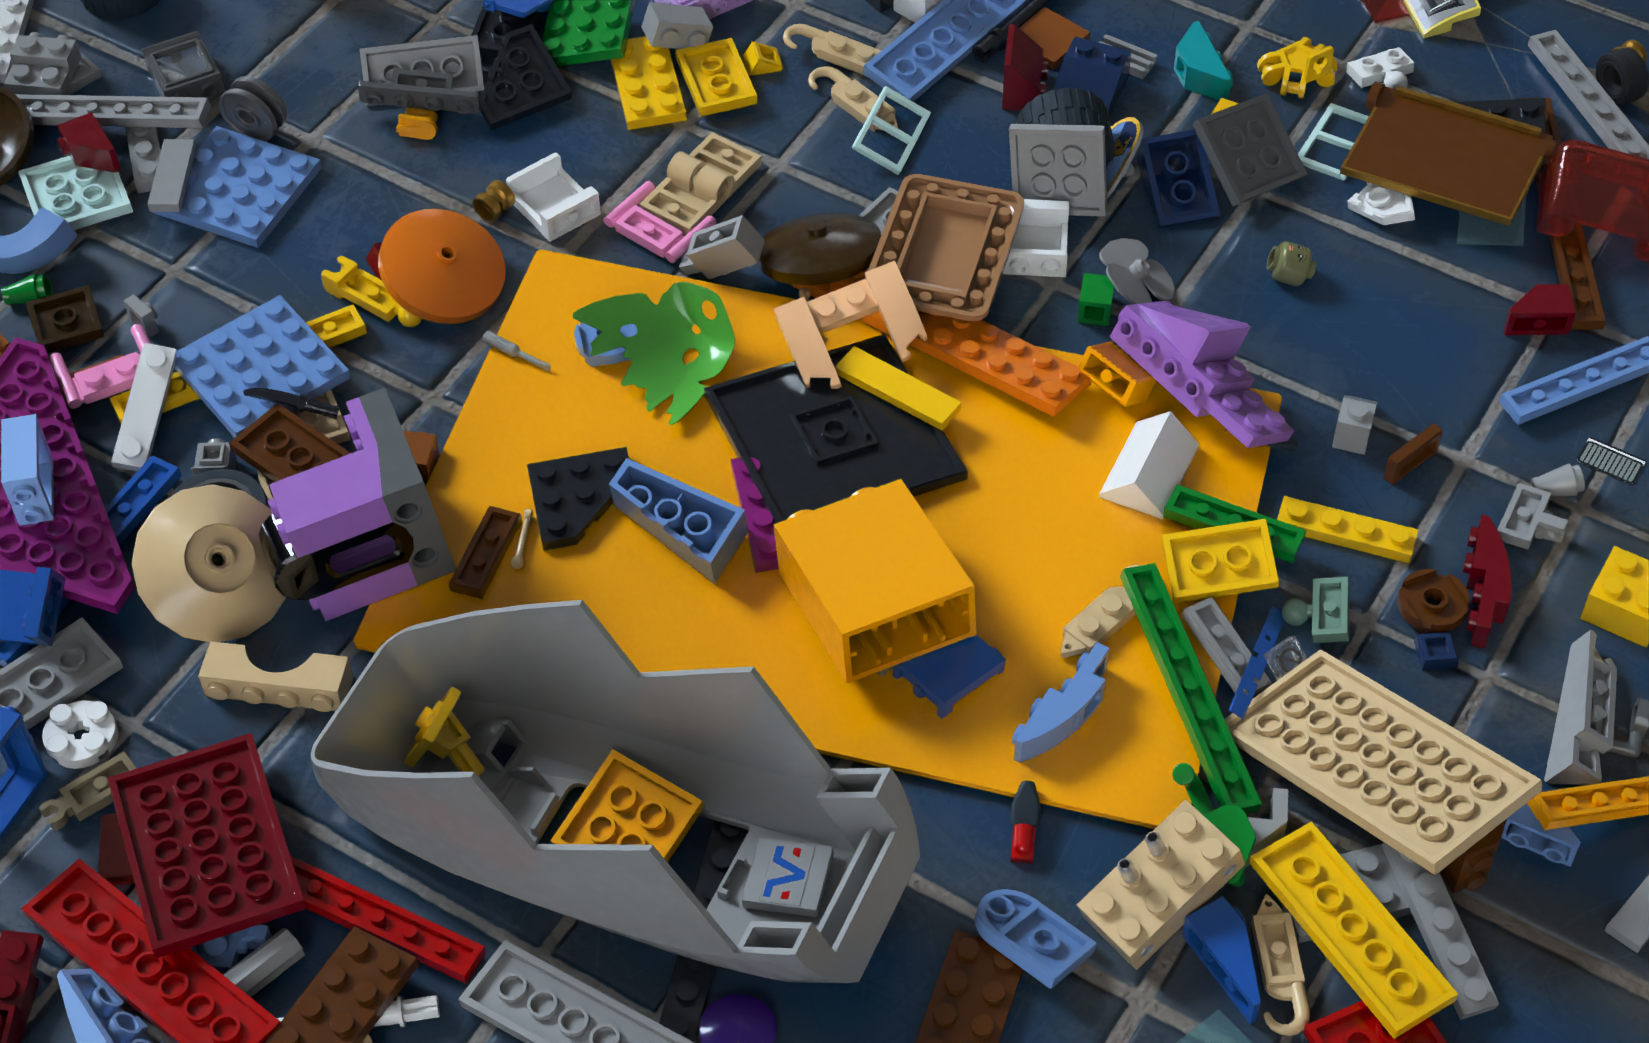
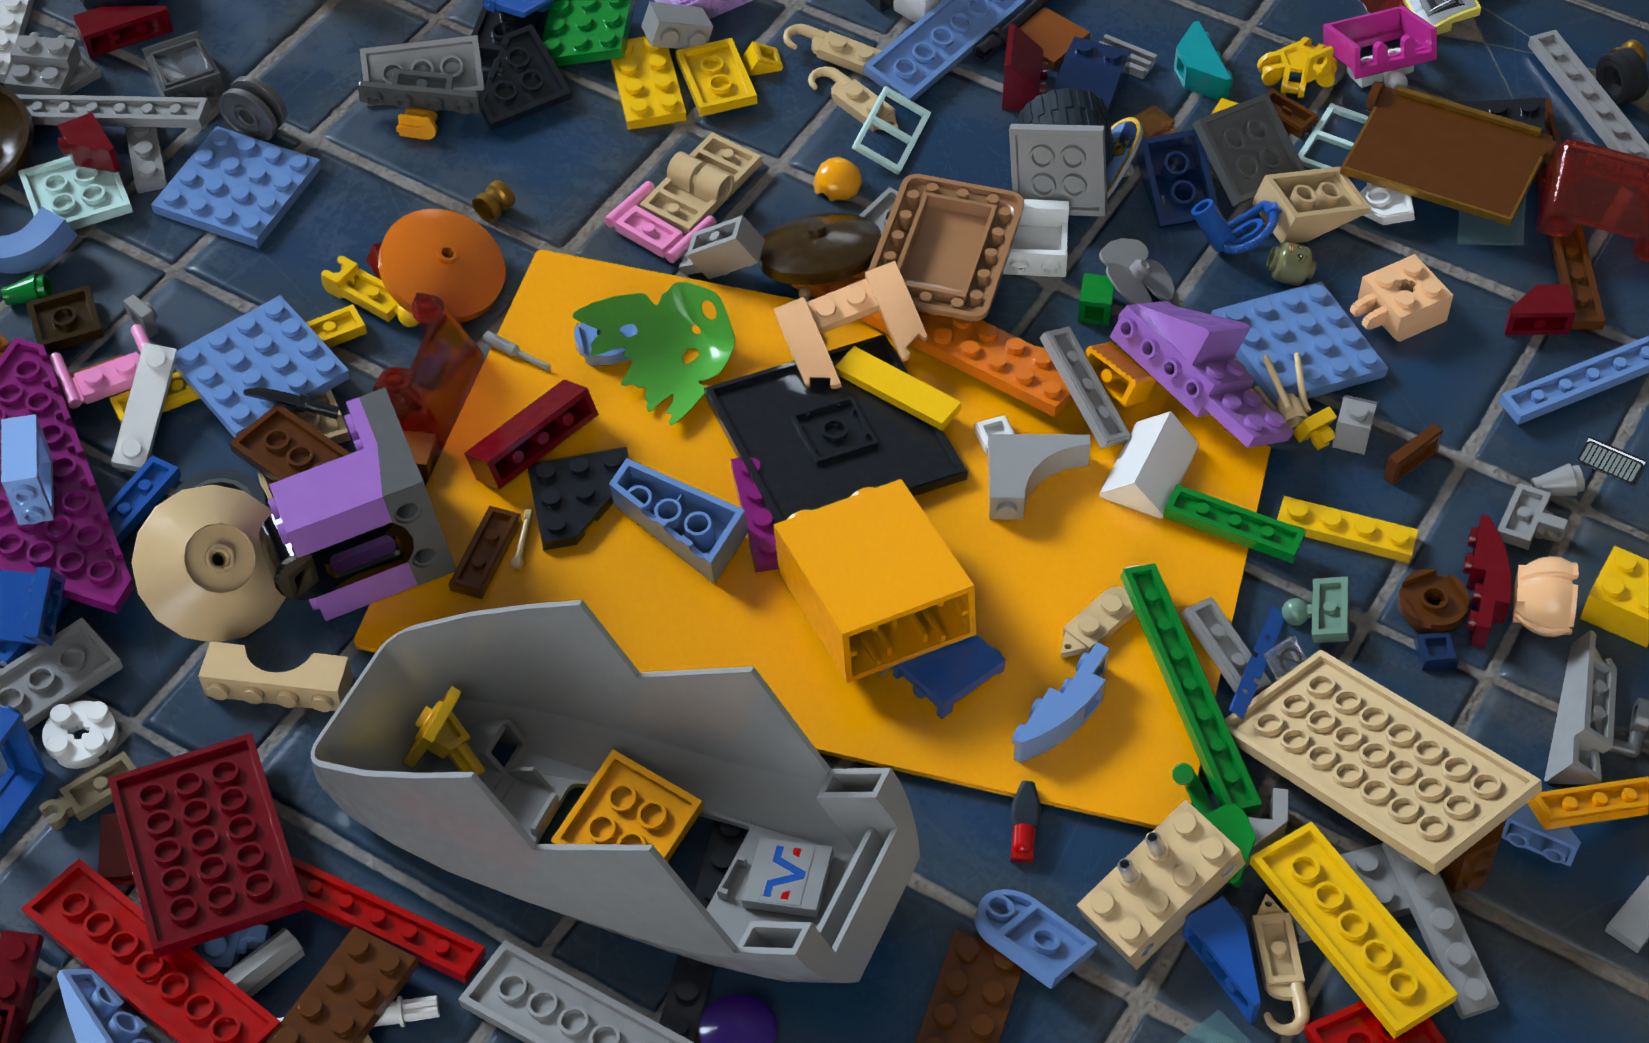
(120, 26): none -> dark red slope
(172, 175): light grey tile -> none
(214, 455): light grey window -> none
(441, 375): none -> clear red windscreen
(531, 434): none -> dark red brick
(552, 198): white panel -> none
(837, 179): none -> light orange hair
(996, 425): none -> white tile
(1025, 460): none -> light grey arch
(1085, 387): none -> light grey tile
(1155, 122): none -> clear orange tile
(1220, 233): none -> blue piece
(1220, 561): yellow plate -> none
(1288, 405): none -> tan plant
(1293, 123): none -> reddish brown tile
(1308, 323): none -> medium blue plate
(1311, 202): none -> tan slope
(1317, 428): none -> yellow tile
(1347, 36): none -> dark pink window
(1402, 299): none -> light nougat hinge
(1546, 596): none -> light nougat piece

